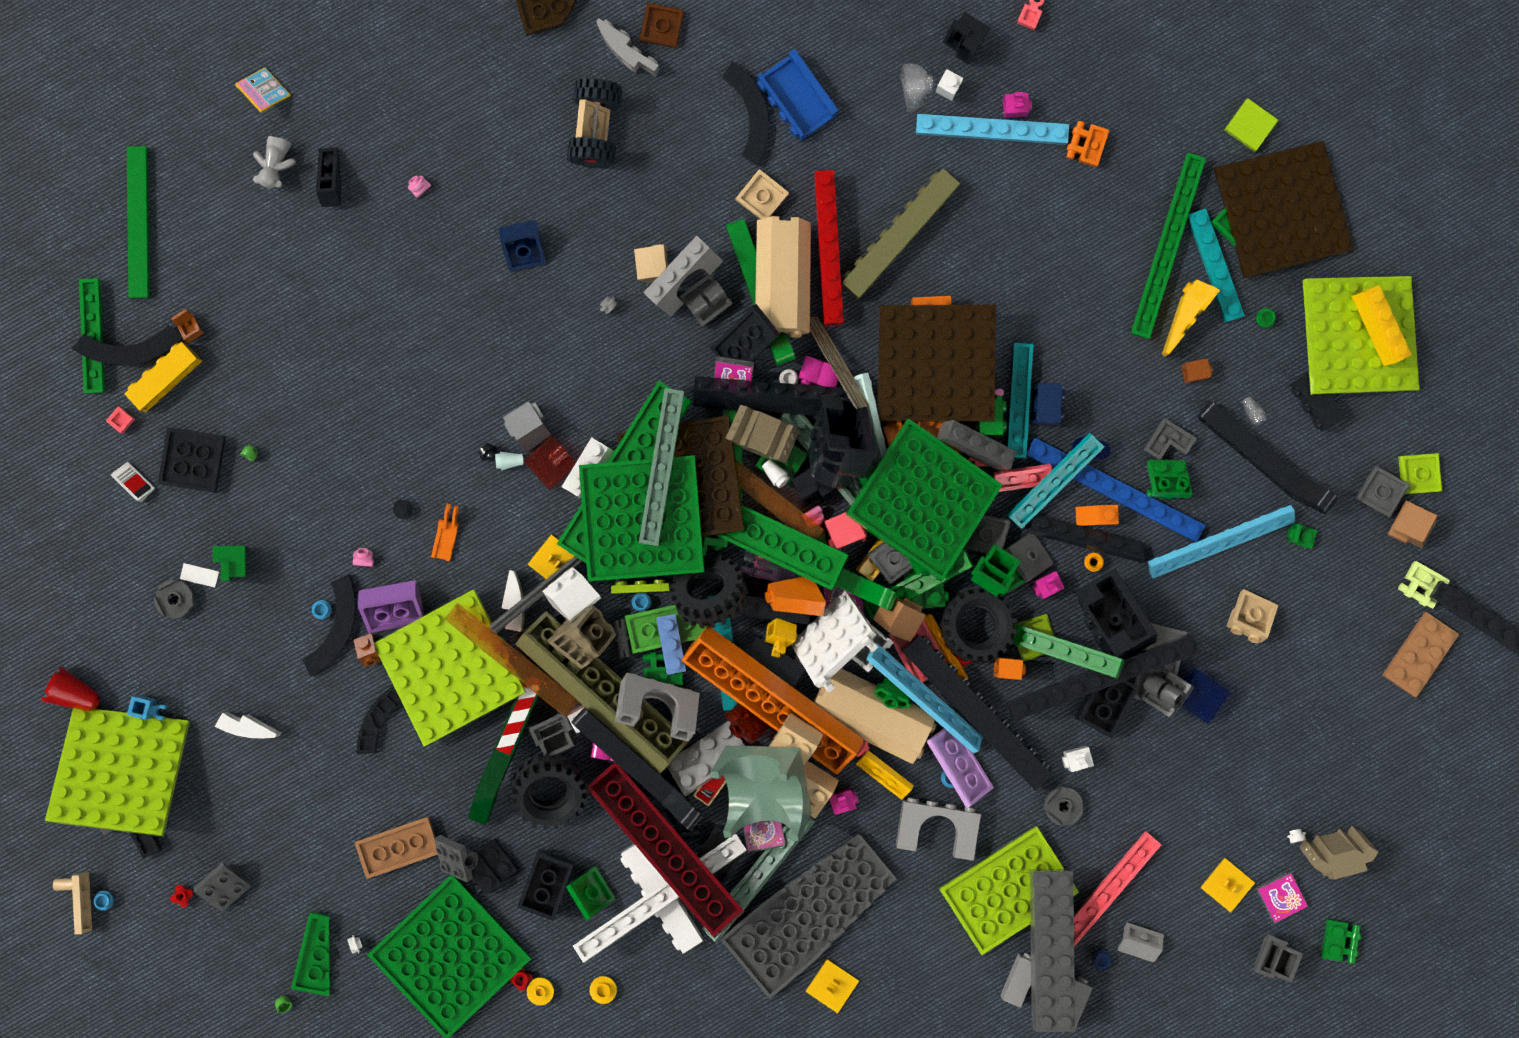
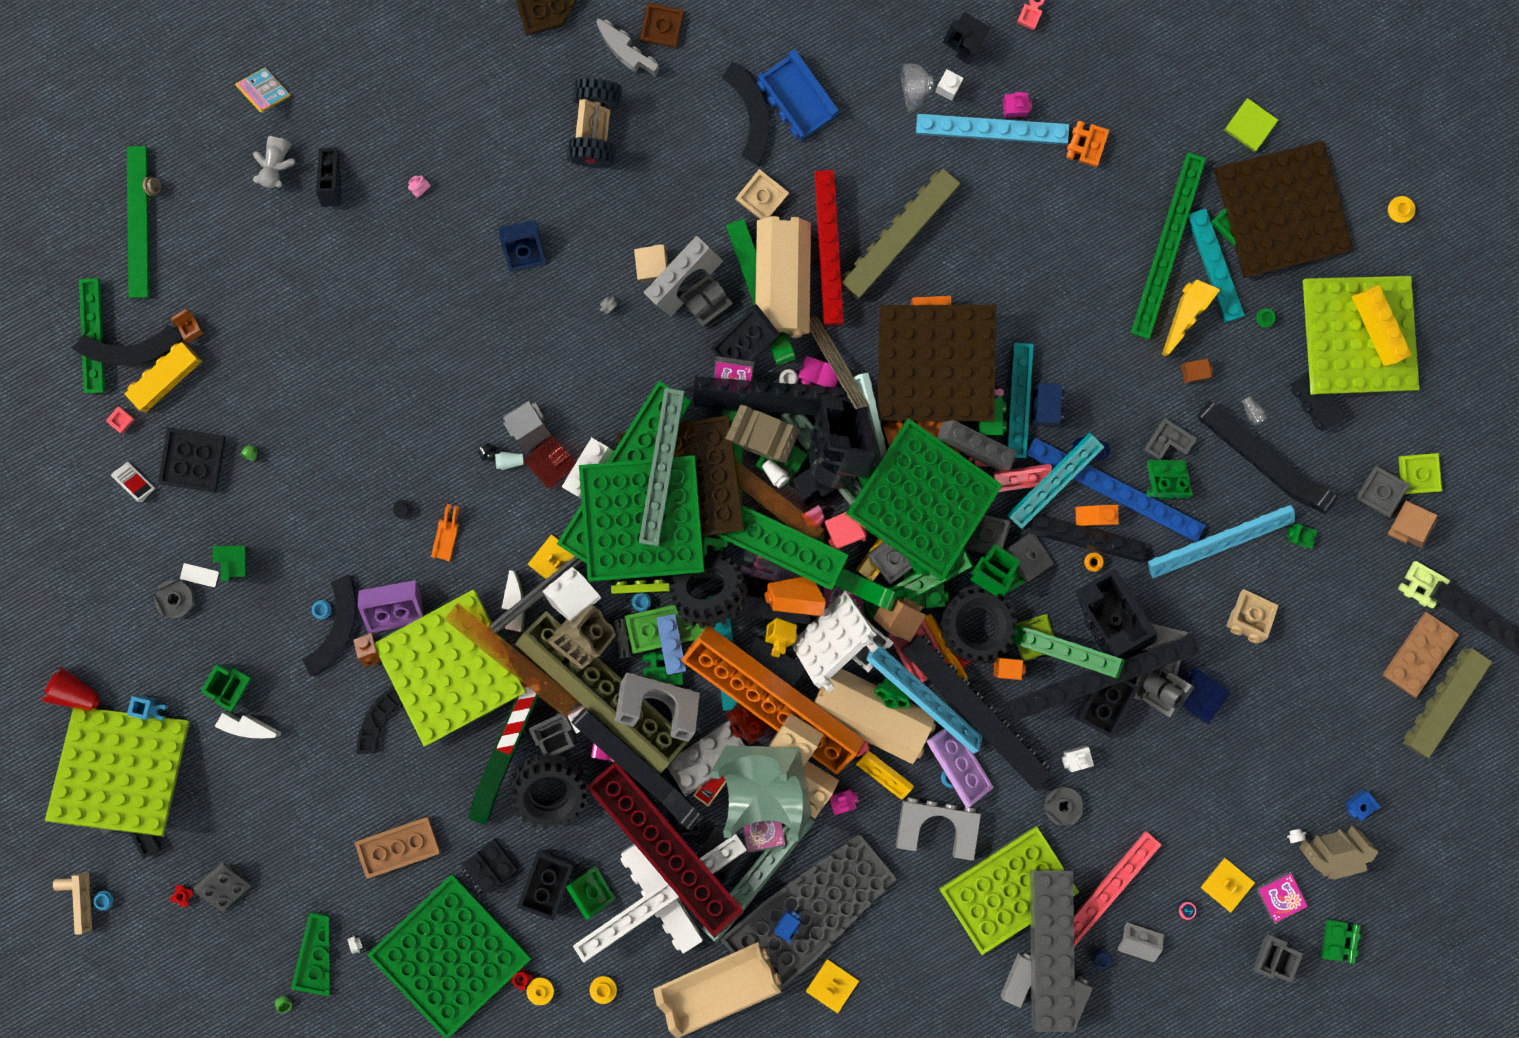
(151, 186): none -> dark tan plate
(226, 686): none -> green plate
(363, 557): bright pink plate -> none
(455, 858): dark grey plate -> none
(718, 990): none -> tan panel
(788, 925): none -> blue brick
(1047, 585): dark pink brick -> none
(1186, 910): none -> dark blue tile
(1355, 802): none -> blue brick
(1401, 209): none -> yellow piece
(1447, 702): none -> olive brick

